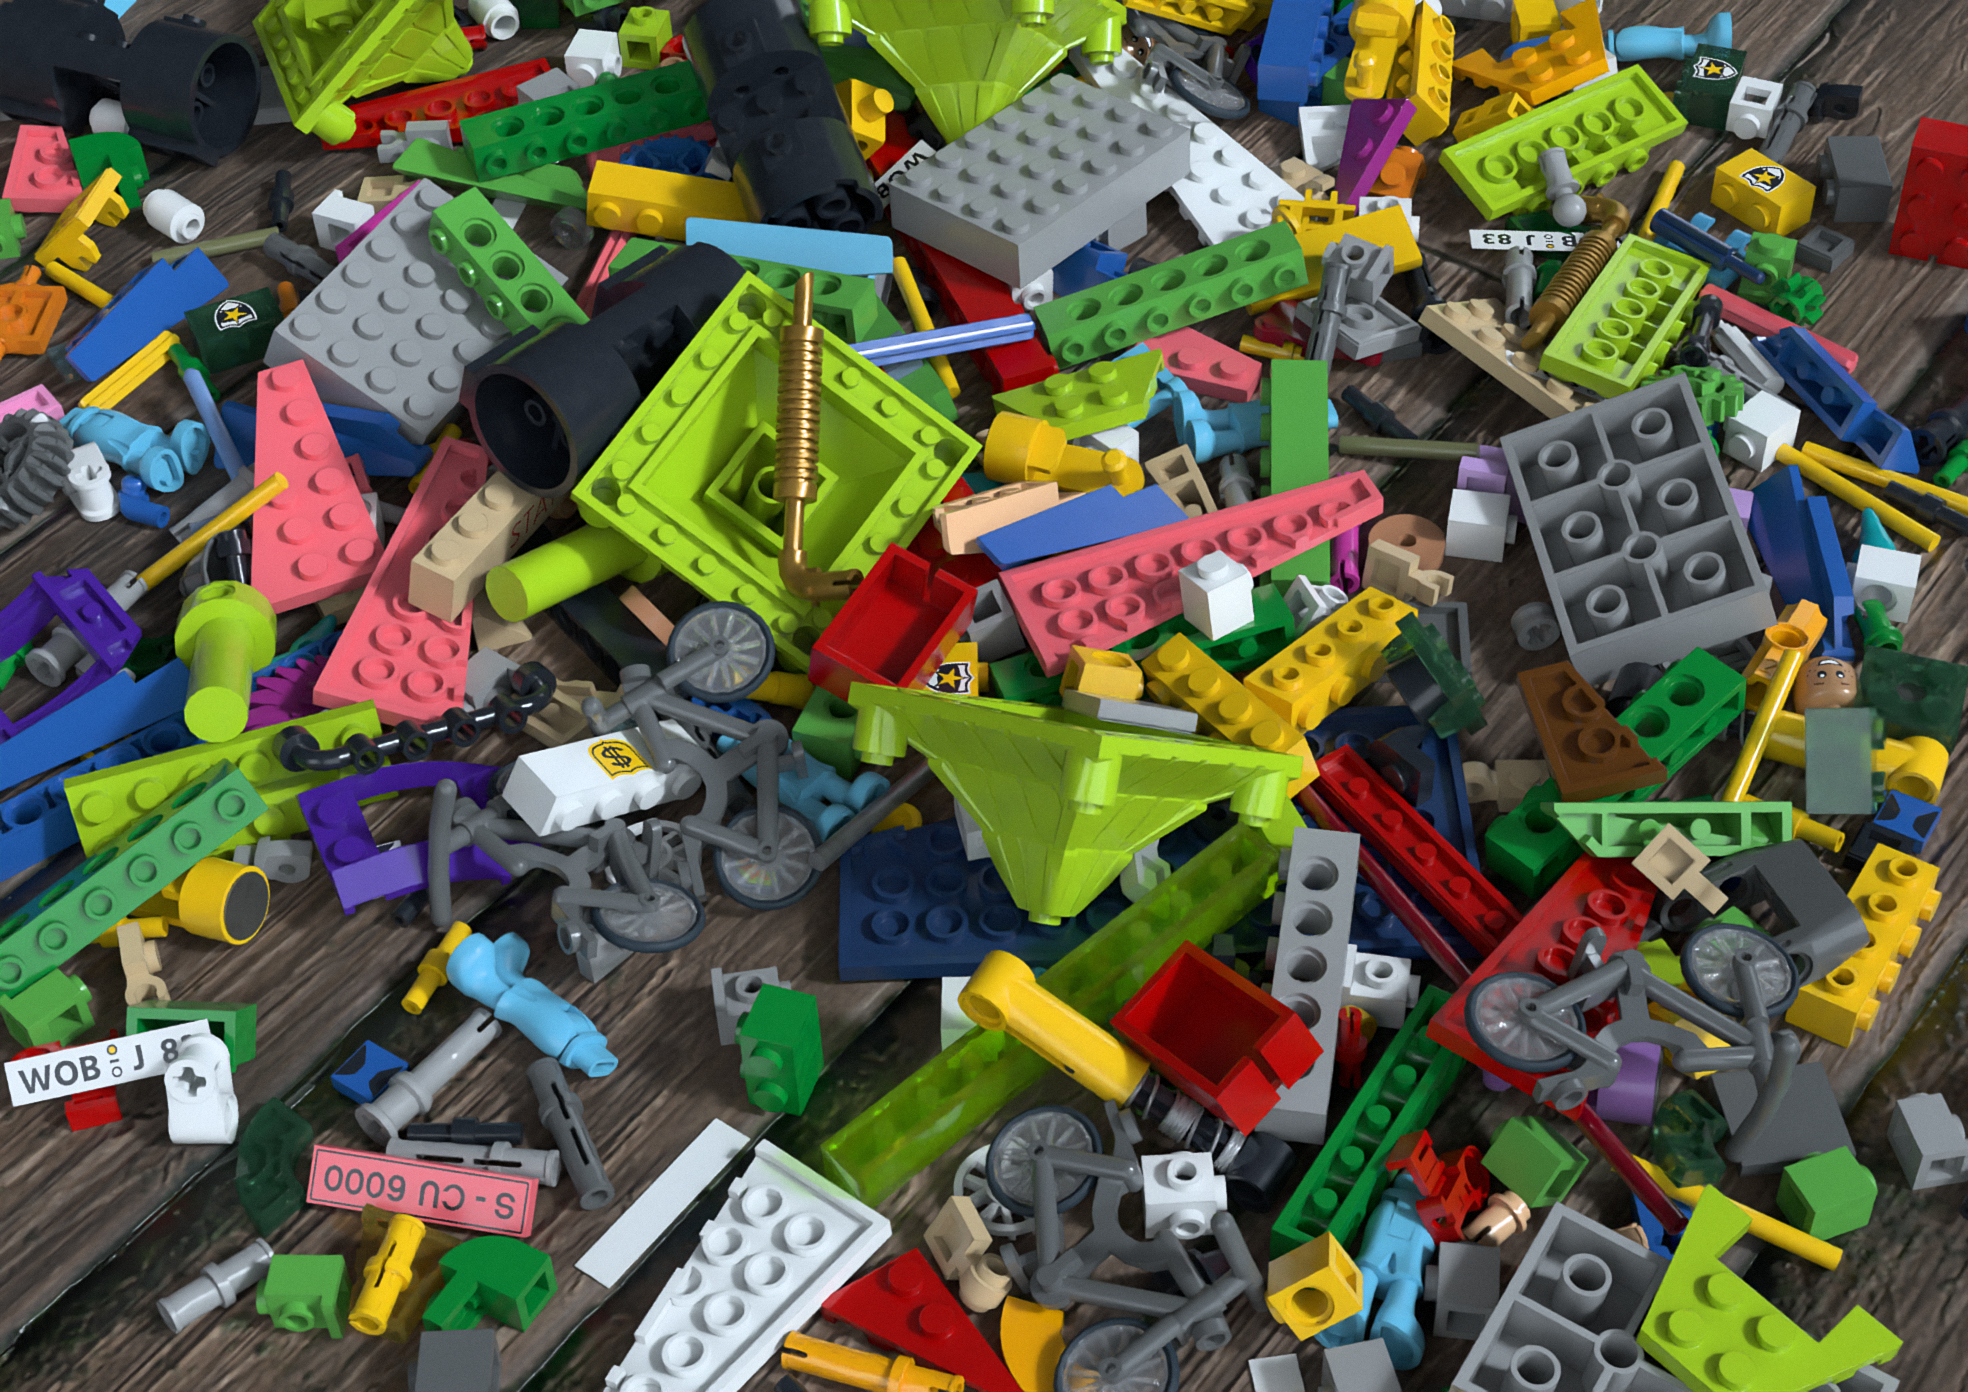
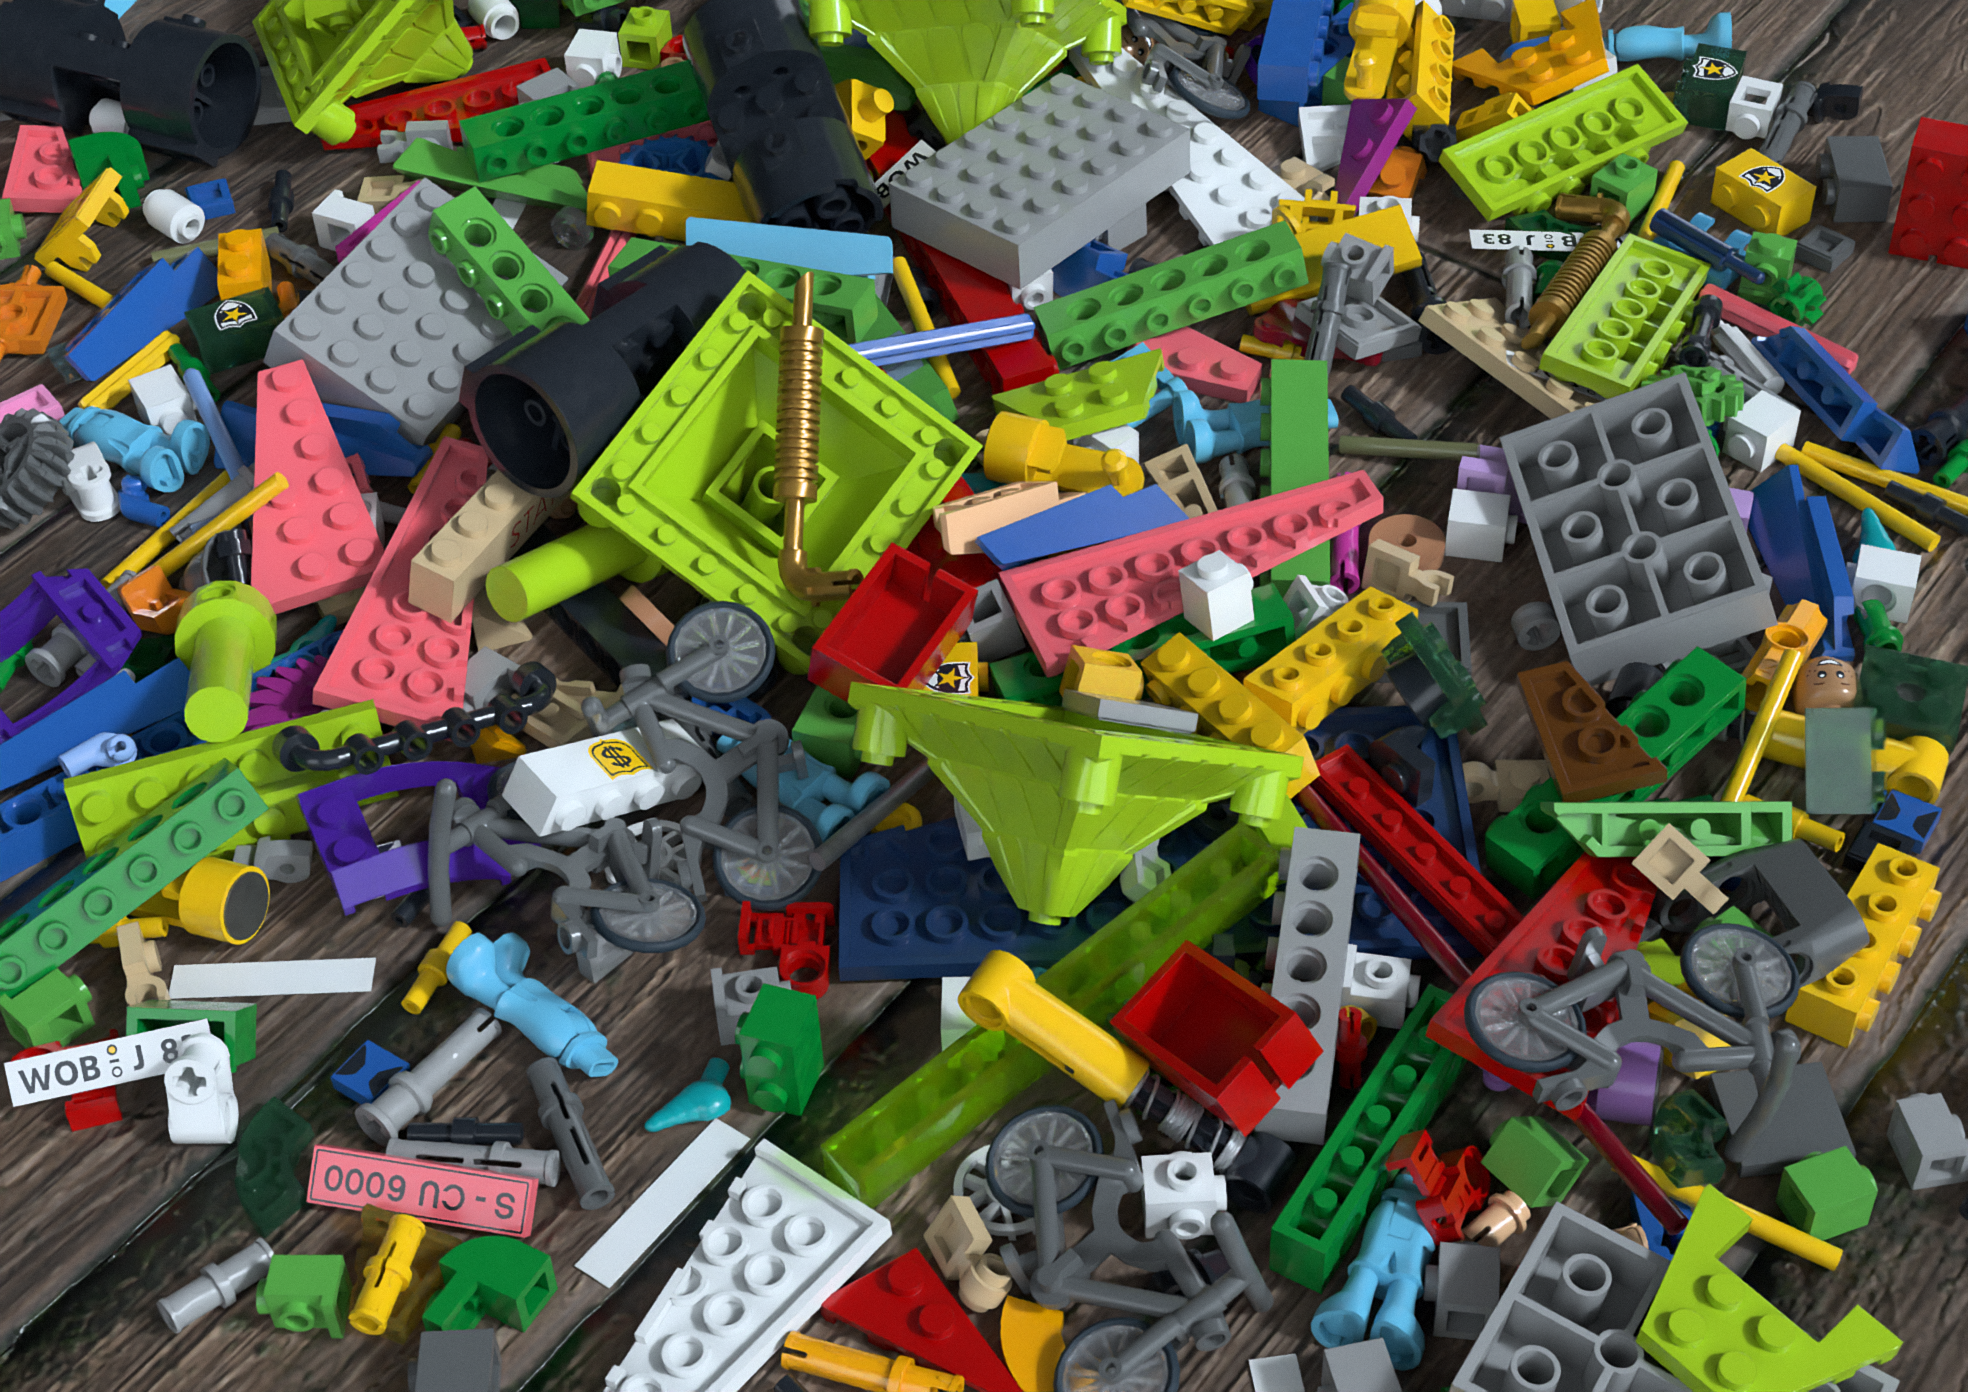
(101, 750): none -> light blue arm
(153, 600): none -> orange bracket
(162, 399): none -> white brick
(163, 537): none -> yellow bar
(212, 198): none -> blue tile
(242, 263): none -> light orange brick
(272, 978): none -> white sticker
(496, 746): none -> light orange slope
(696, 1102): none -> teal animal
(785, 689): yellow piece -> none
(796, 938): none -> red piece
(1316, 1265): yellow brick -> none
(1432, 139): none -> black piece
(1568, 207): light grey pin -> none
(1627, 182): none -> bright green brick

